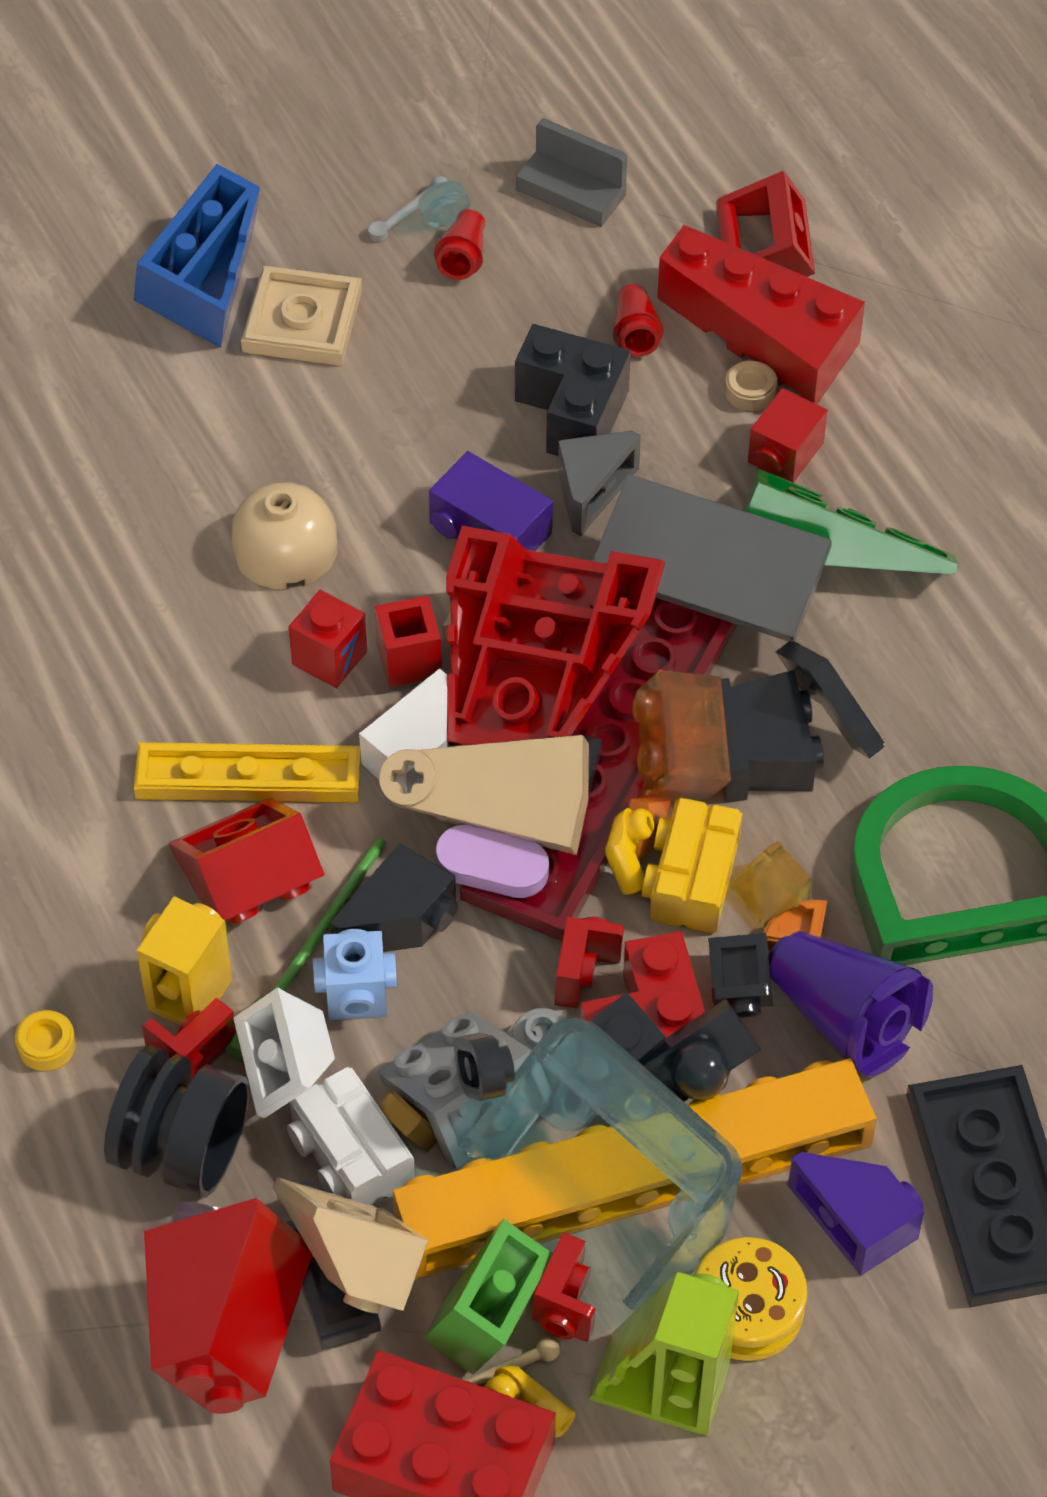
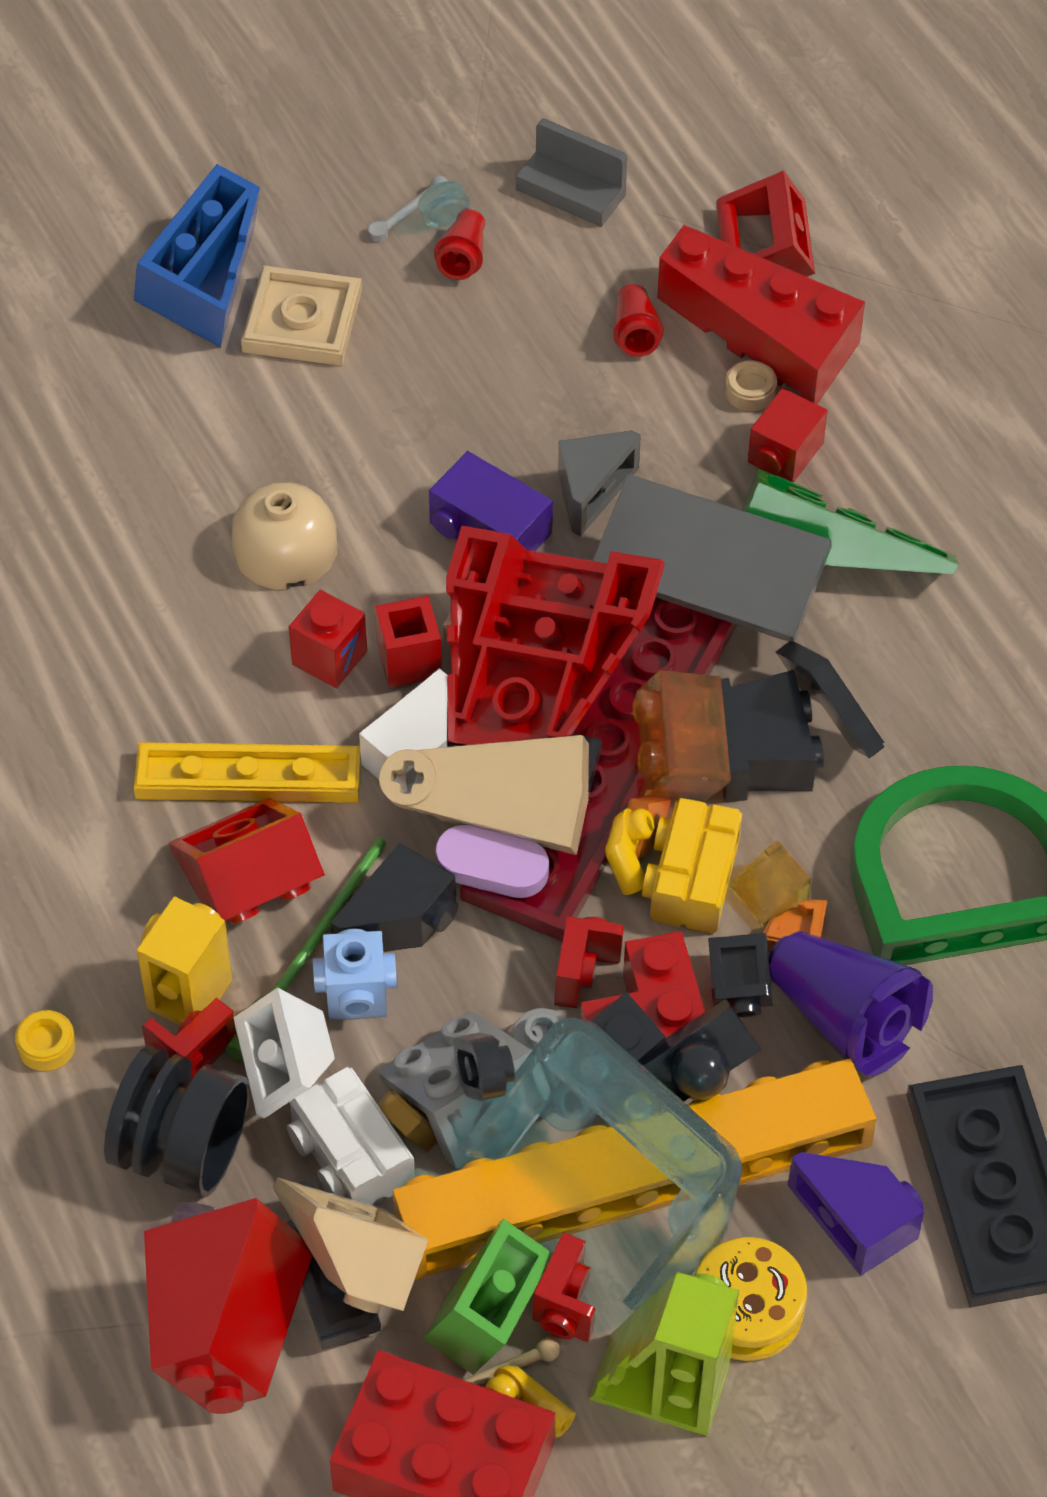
(574, 380): black brick -> none

